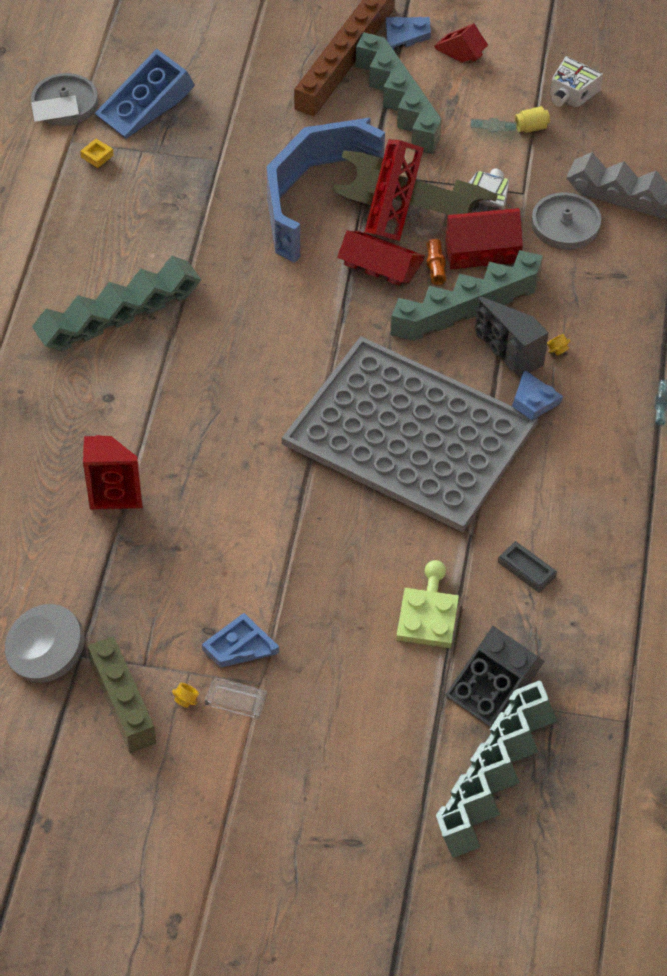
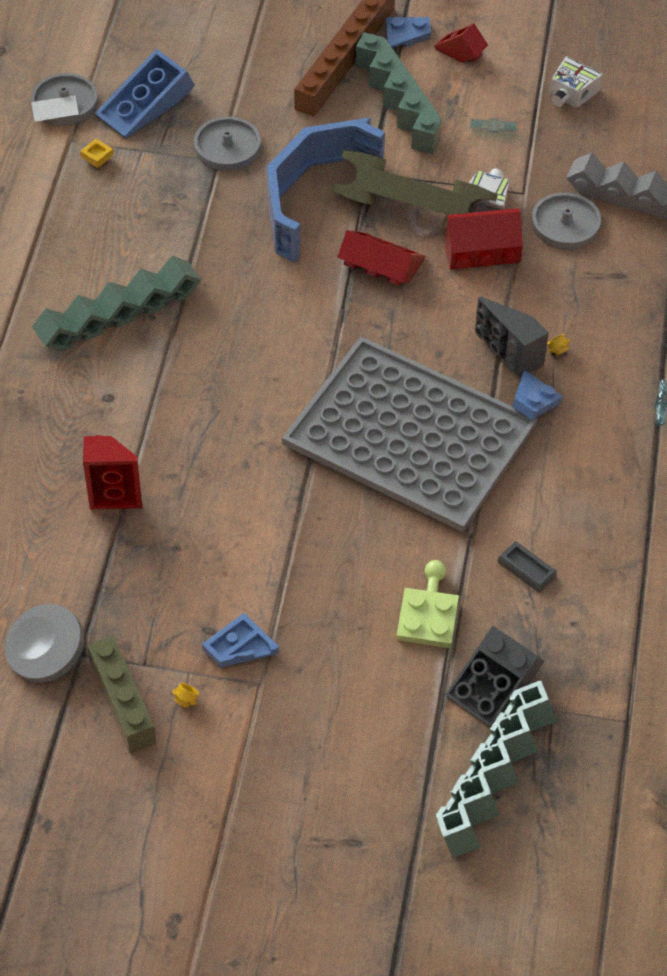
(227, 143): none -> light grey piece
(236, 697): clear tile -> none
(387, 186): red fence -> none
(436, 262): orange pin -> none
(445, 307): sand green brick -> none
(532, 120): light yellow brick -> none

